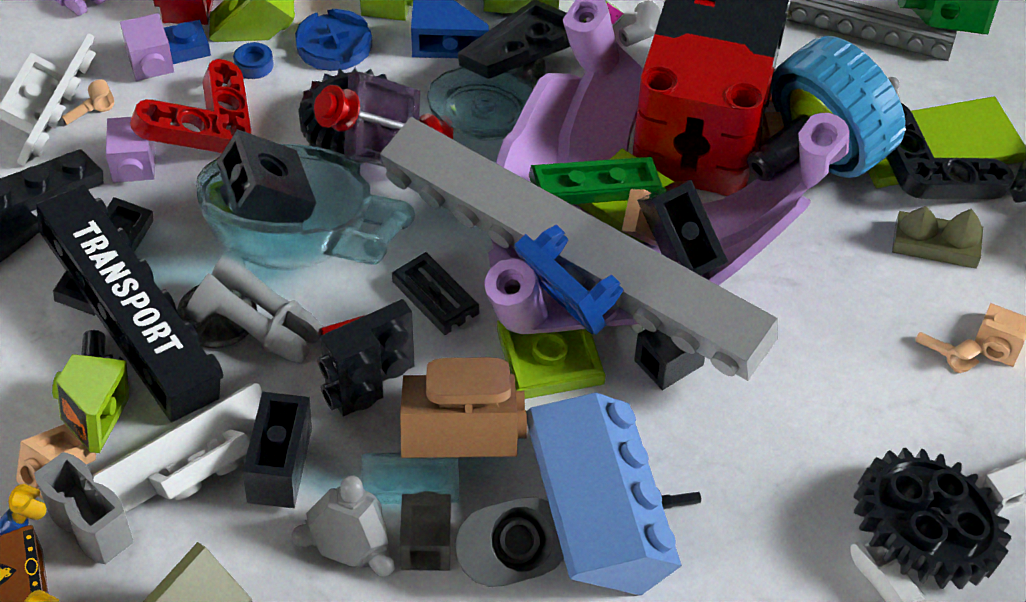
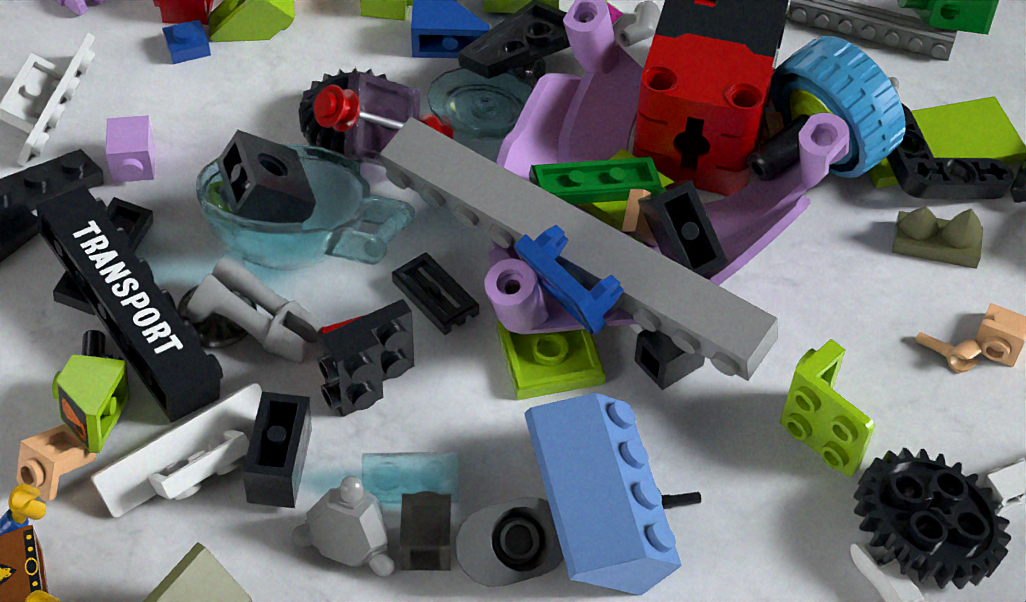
(84, 507): light grey brick -> none
(100, 99): light nougat hand -> none
(147, 46): lavender brick -> none
(153, 117): red beam -> none
(254, 60): blue tile -> none
(333, 40): blue tile -> none
(462, 410): medium nougat brick -> none
(823, 416): none -> lime bracket

